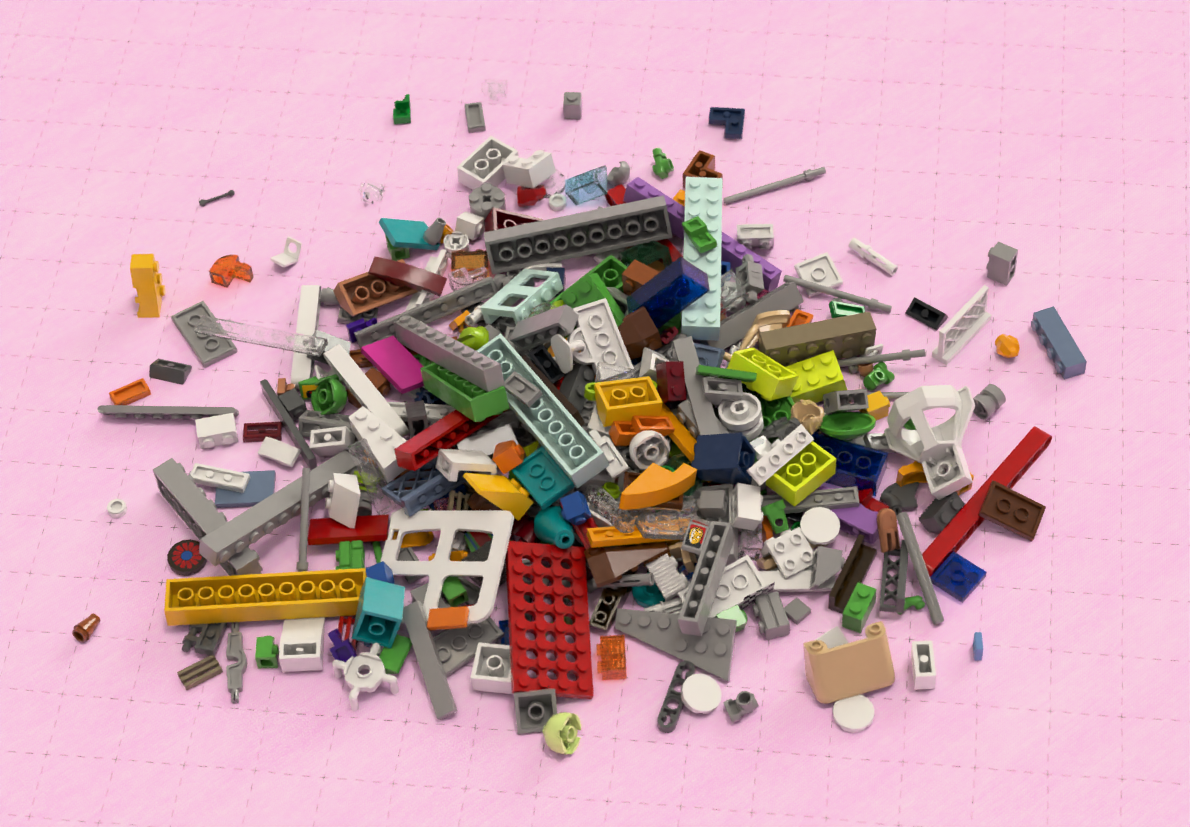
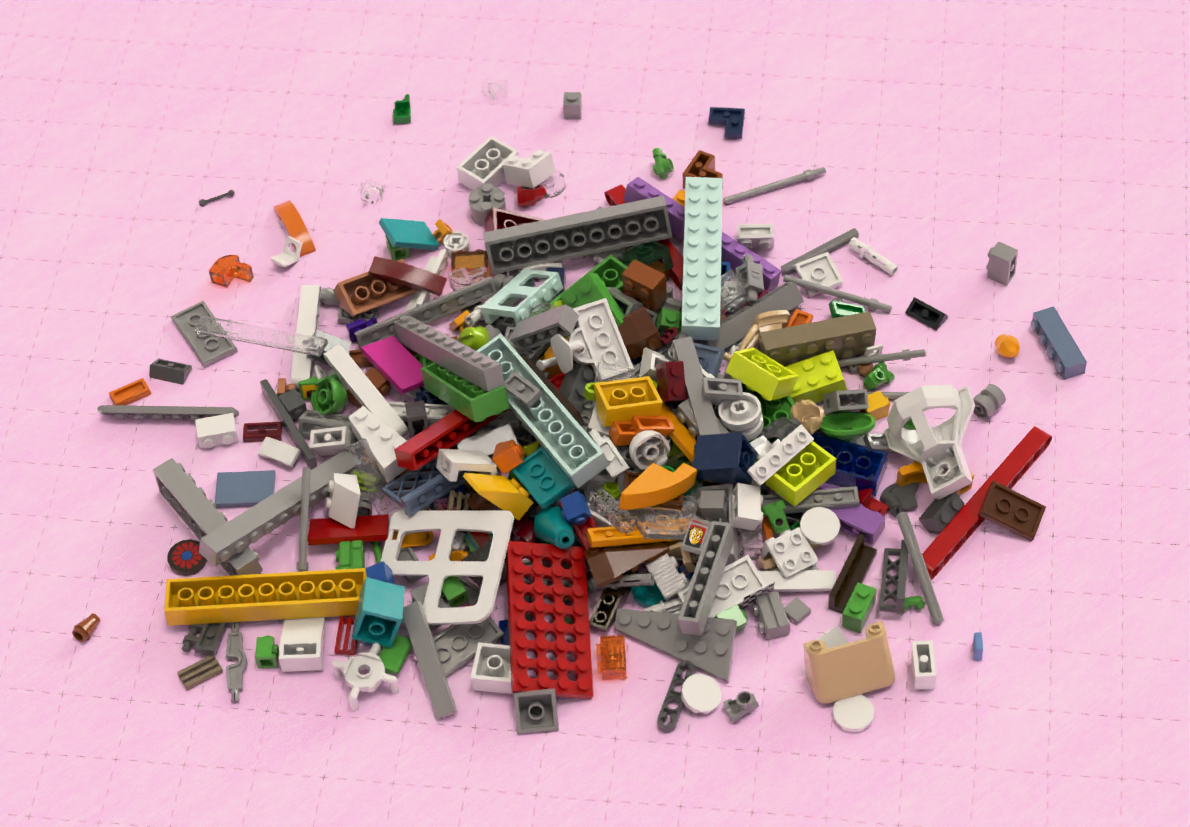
(117, 508): white tile -> none
(148, 284): yellow wedge -> none
(220, 477): white tile -> none
(295, 226): none -> orange slope
(342, 649): dark purple plate -> none
(434, 232): light grey cone -> none
(448, 618): orange tile -> none
(470, 224): white brick -> none
(475, 117): light grey tile -> none
(546, 364): black slope -> none
(557, 202): white tile -> none
(562, 732): yellowish green cylinder -> none
(587, 185): clear light blue slope -> none
(619, 175): light grey hair -> none
(670, 291): clear blue brick -> none
(699, 235): bright green slope -> none
(725, 373): bright green tile -> none
(825, 565): light grey slope -> none
(829, 246): none -> light grey axle
(888, 530): nougat arm -> none
(958, 577): clear blue plate -> none
(963, 327): white fence -> none

